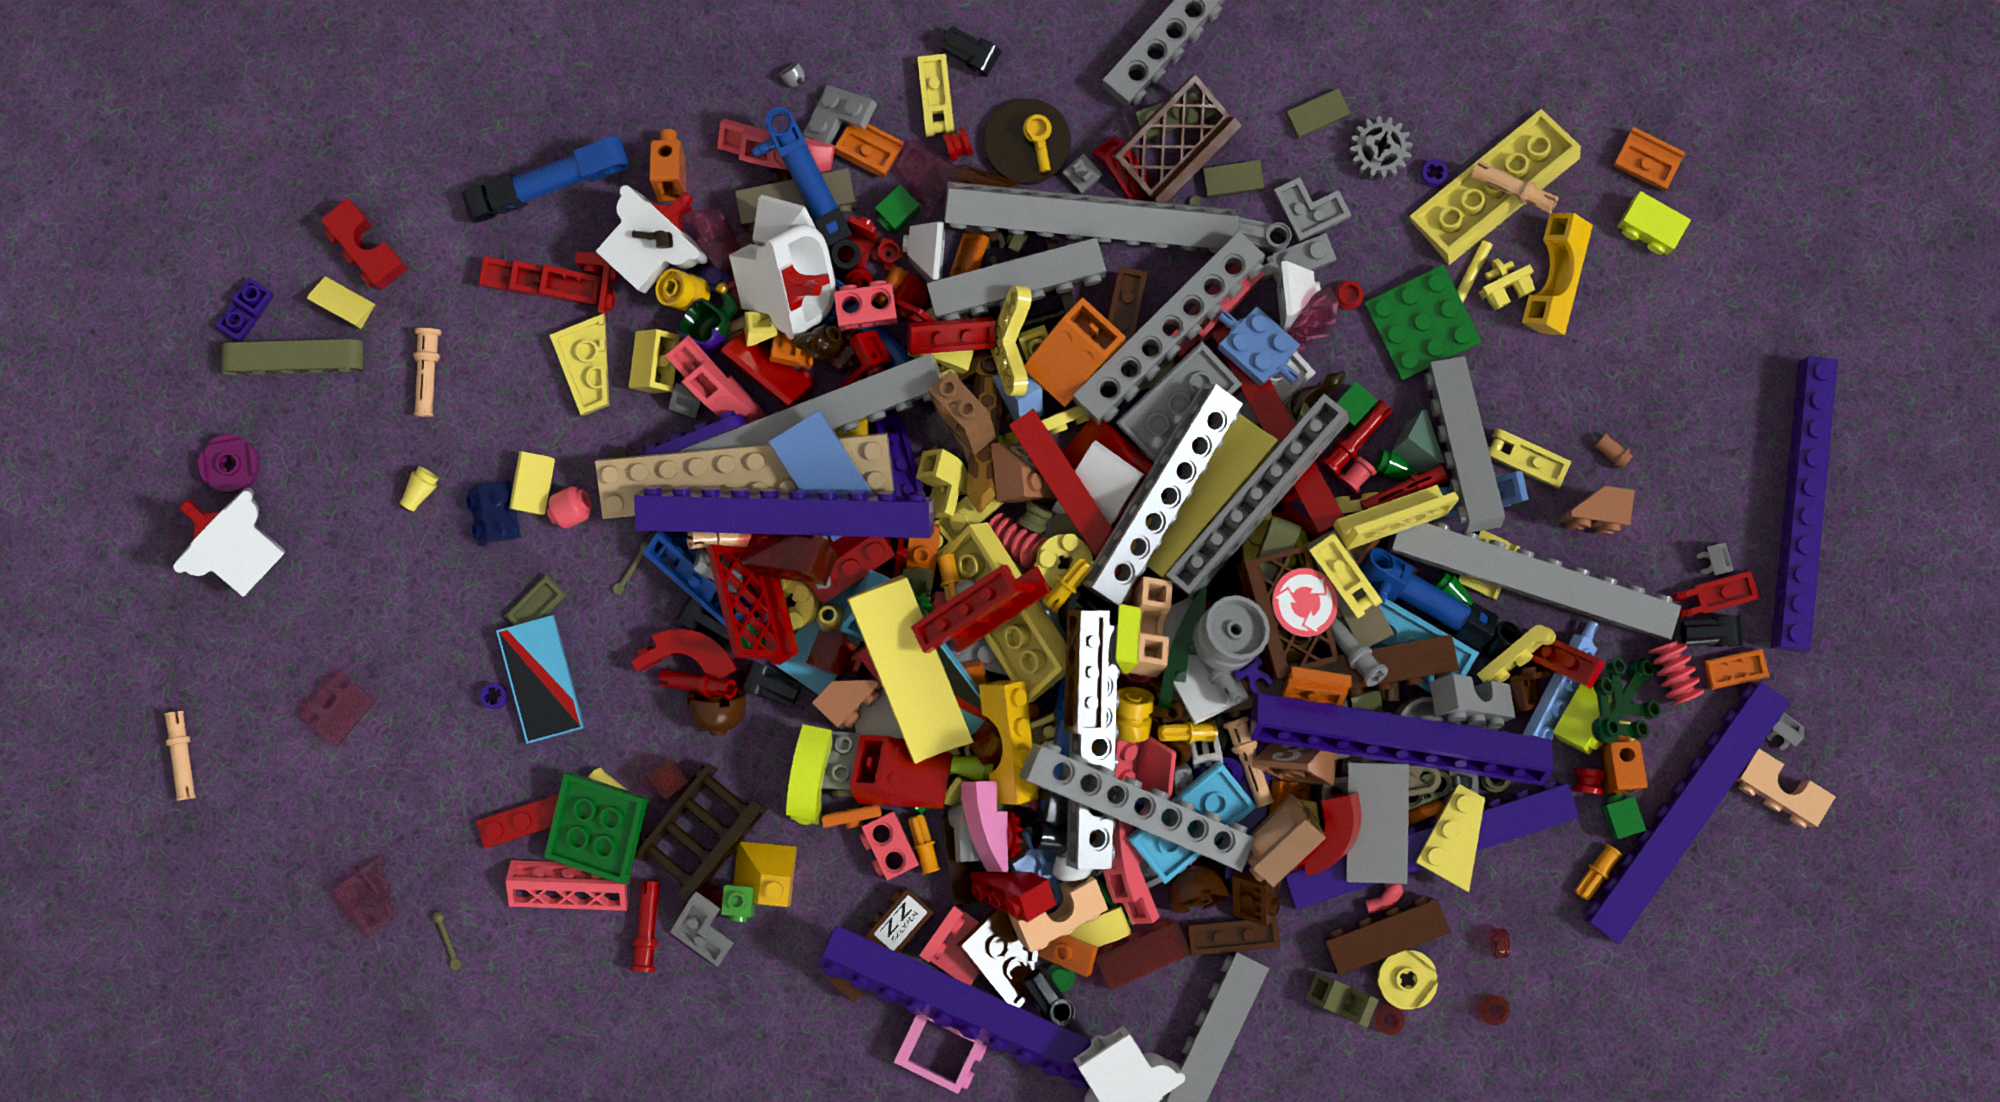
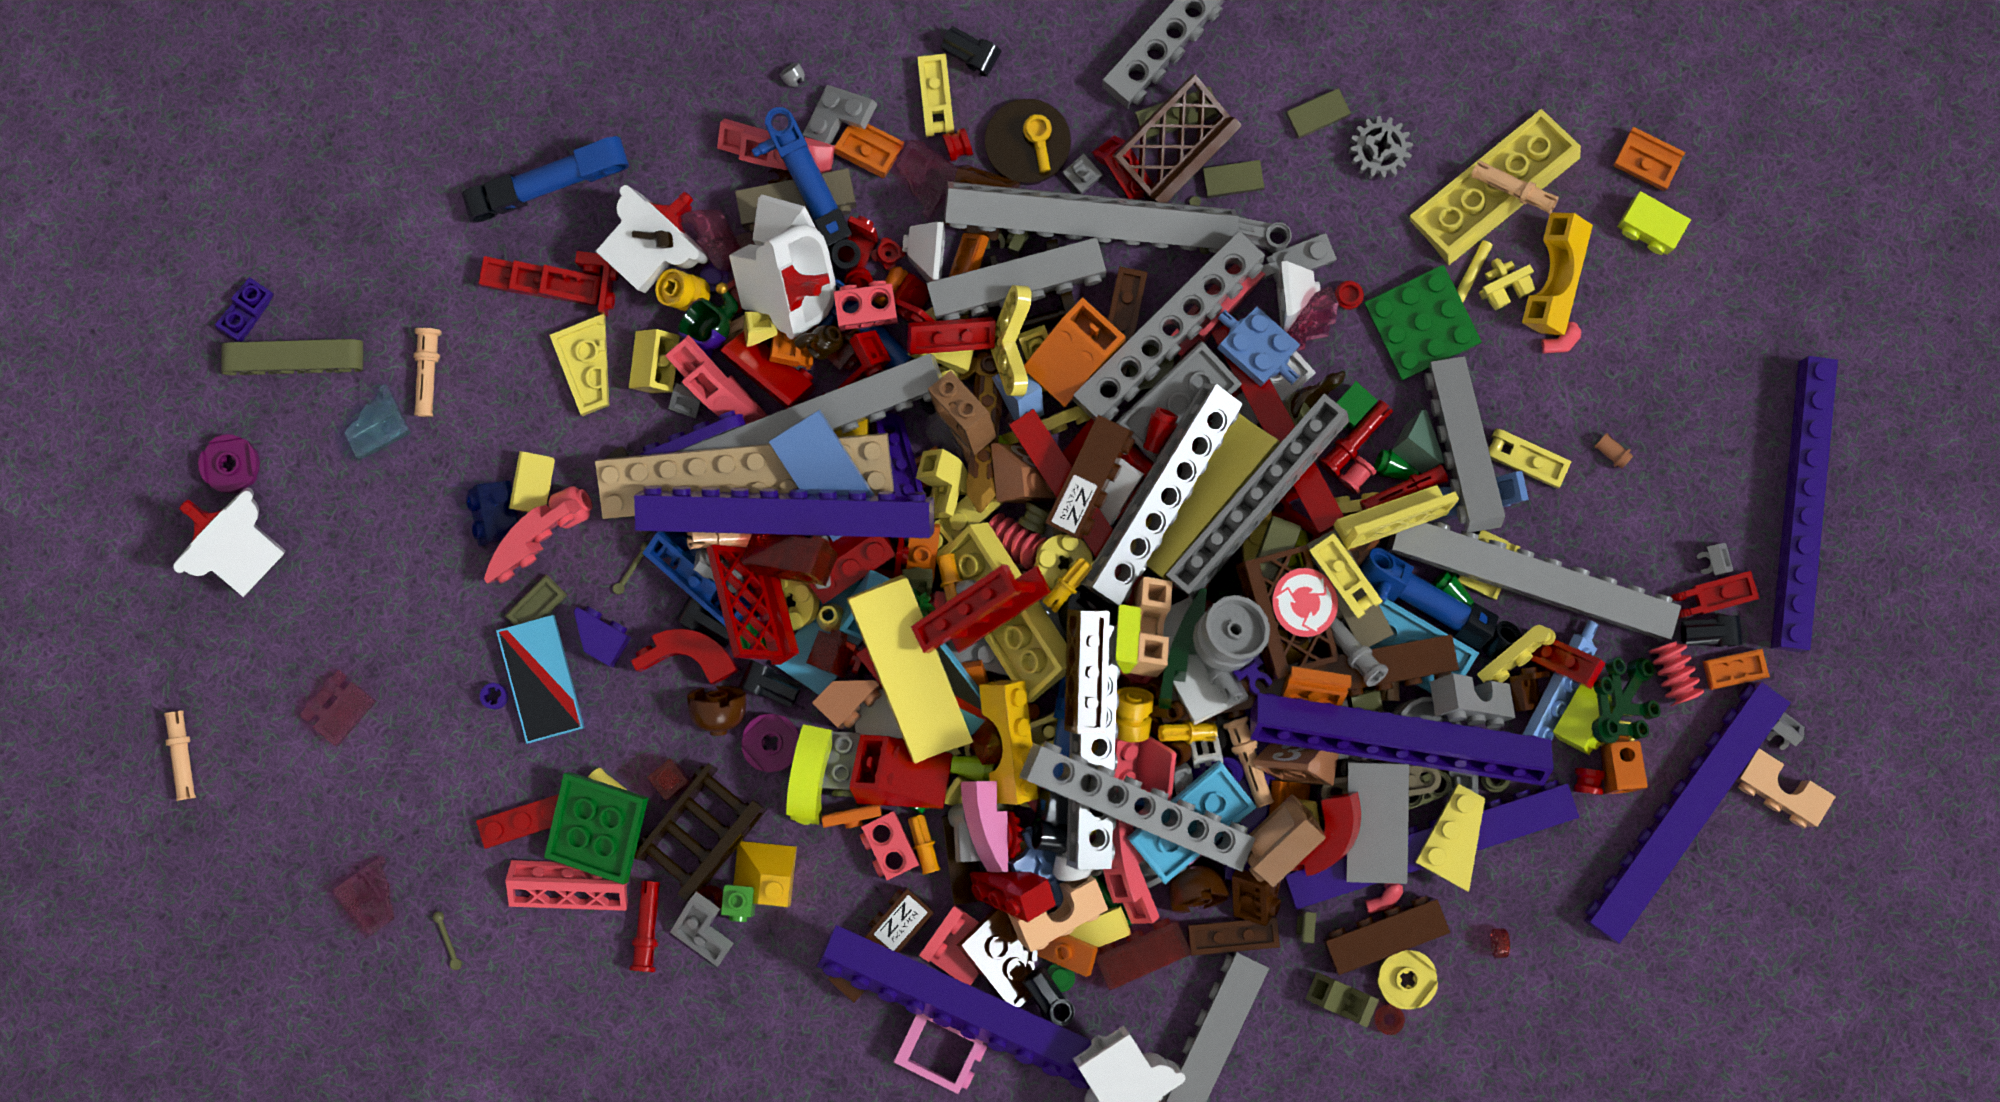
(341, 302): light yellow slope -> none
(347, 226): red arch -> none
(377, 425): none -> clear light blue wing
(419, 487): light yellow cone -> none
(524, 539): none -> coral slope
(600, 639): none -> dark purple slope
(667, 166): orange torso -> none
(706, 685): red pin -> none
(771, 726): none -> magenta plate
(896, 210): green brick -> none
(1089, 478): none -> reddish brown brick
(1160, 427): none -> red cone
(1305, 926): none -> olive tile
(1310, 217): light grey plate -> none
(1425, 811): orange arm -> none
(1434, 164): dark purple bush -> none
(1504, 1010): clear red plate -> none
(1564, 342): none -> coral arm
(1598, 872): light orange axle -> none
(1605, 509): nougat slope -> none
(1622, 816): green brick -> none

